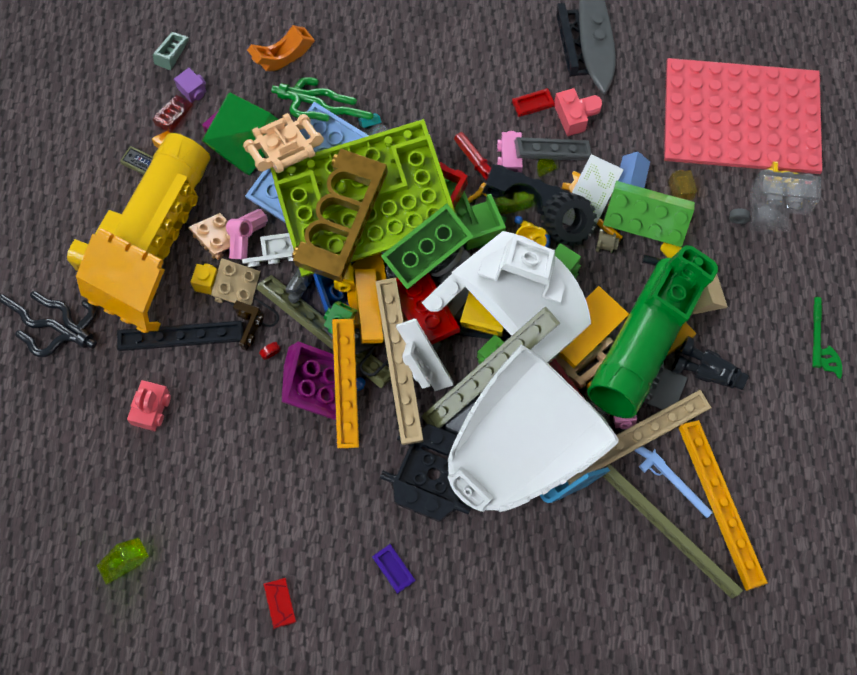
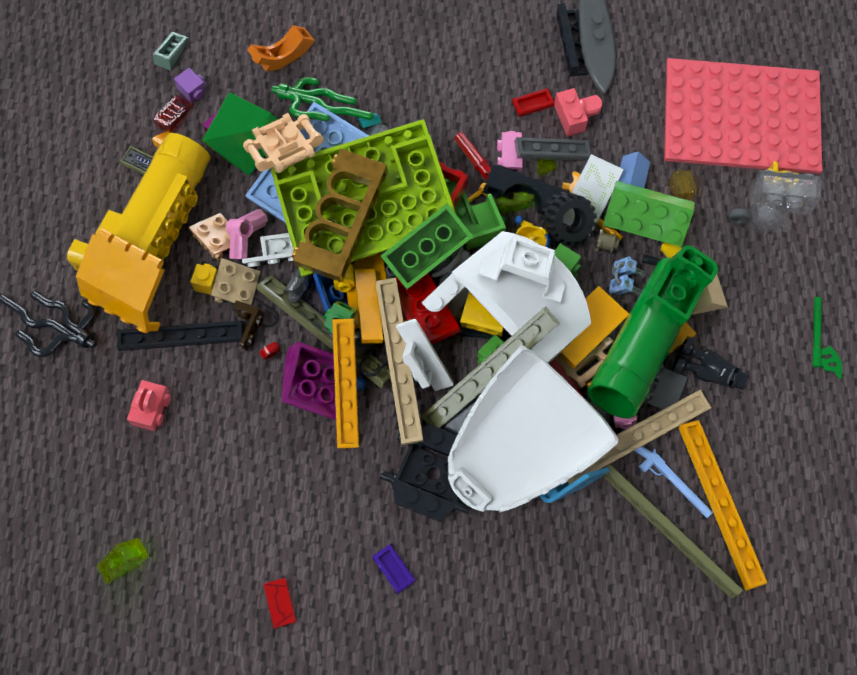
(624, 284): none -> light blue piece

